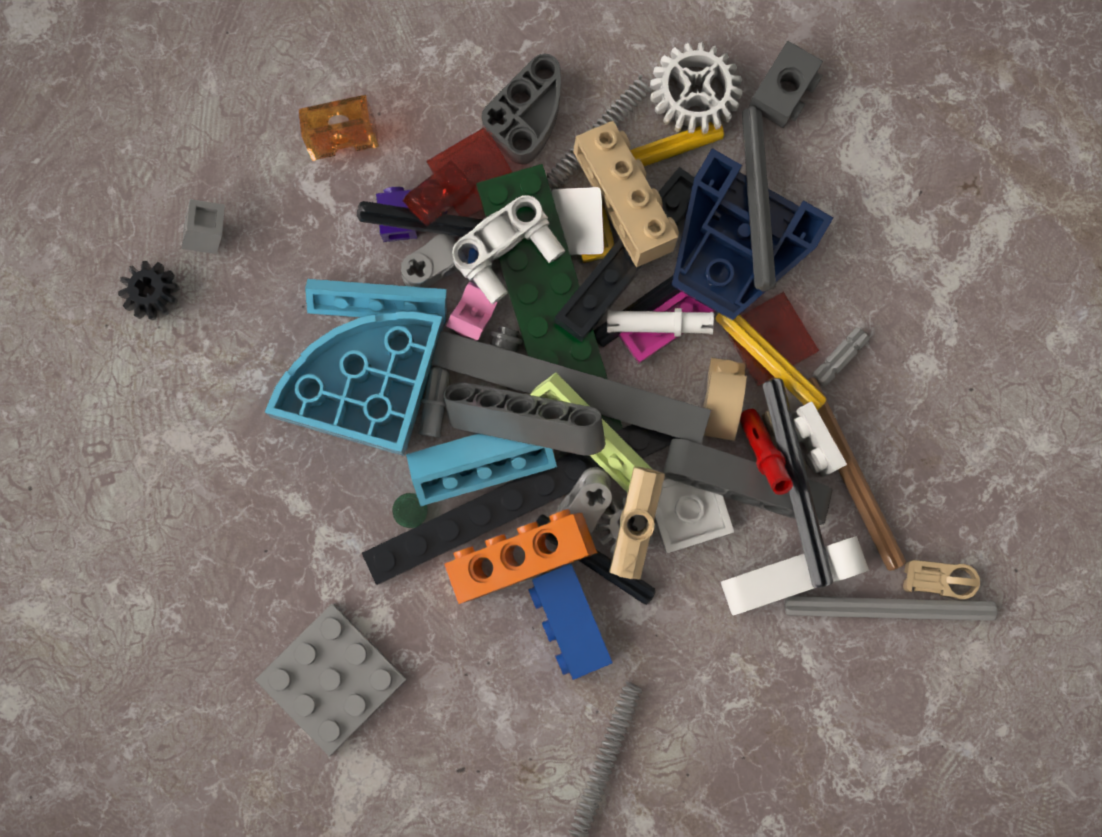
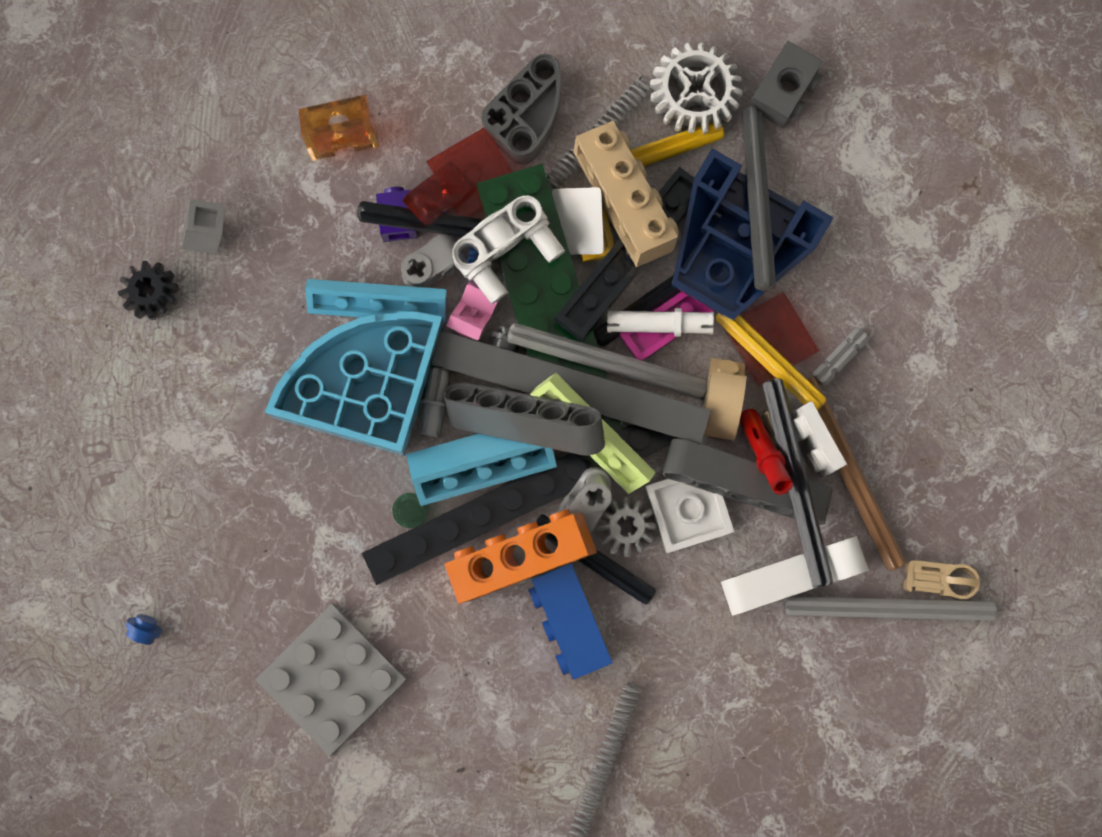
(143, 629): none -> blue plate
(606, 360): none -> light grey axle
(633, 545): tan piece -> none

